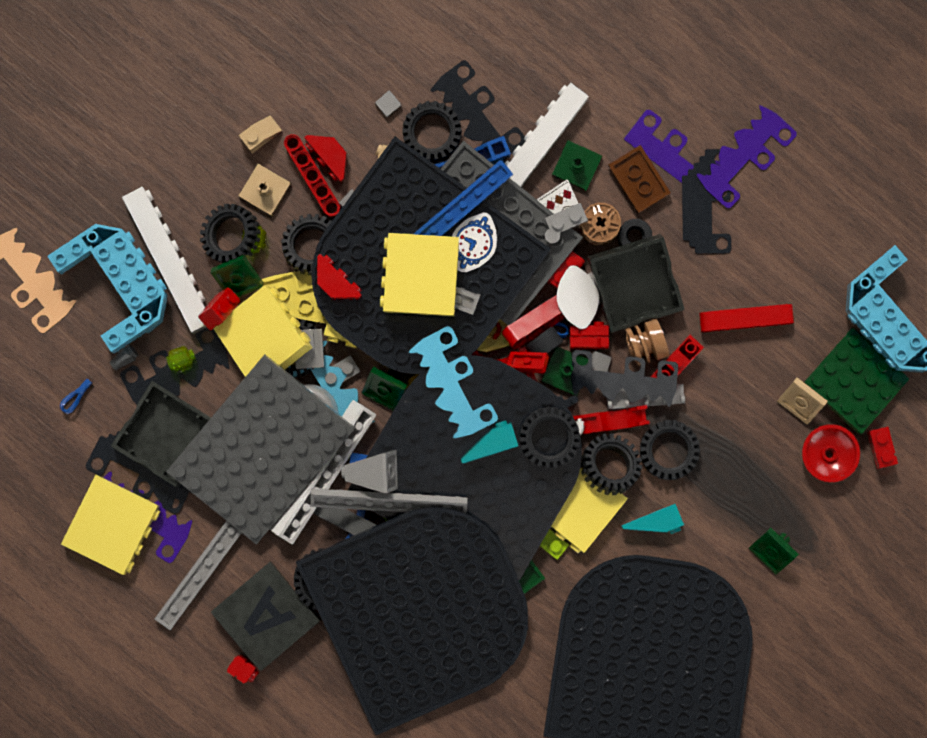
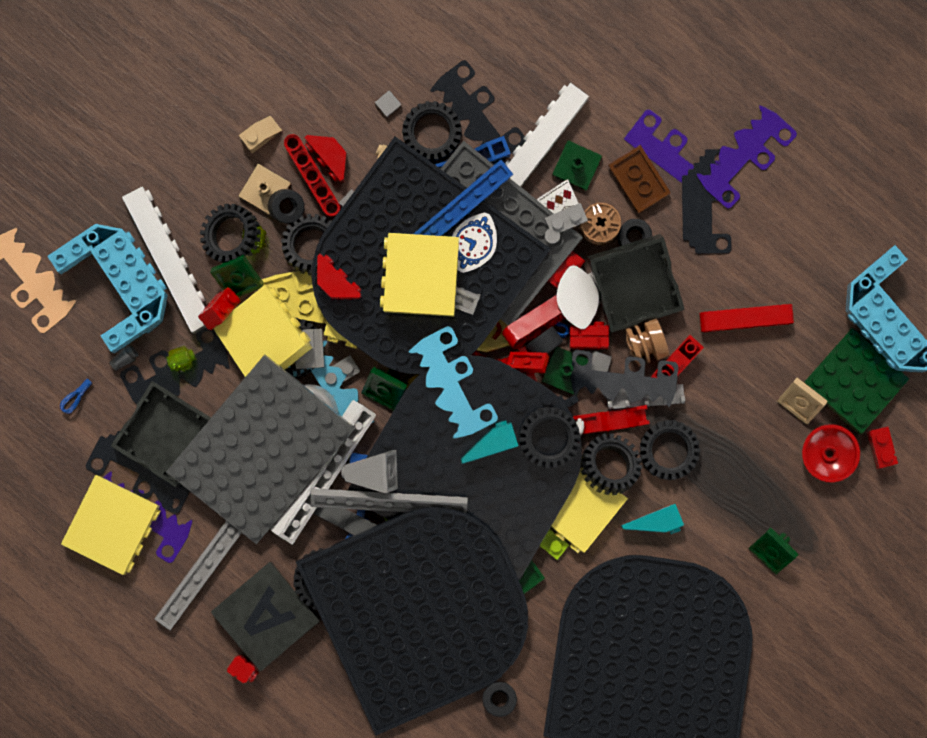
(294, 197): none -> black tyre
(499, 687): none -> black tyre

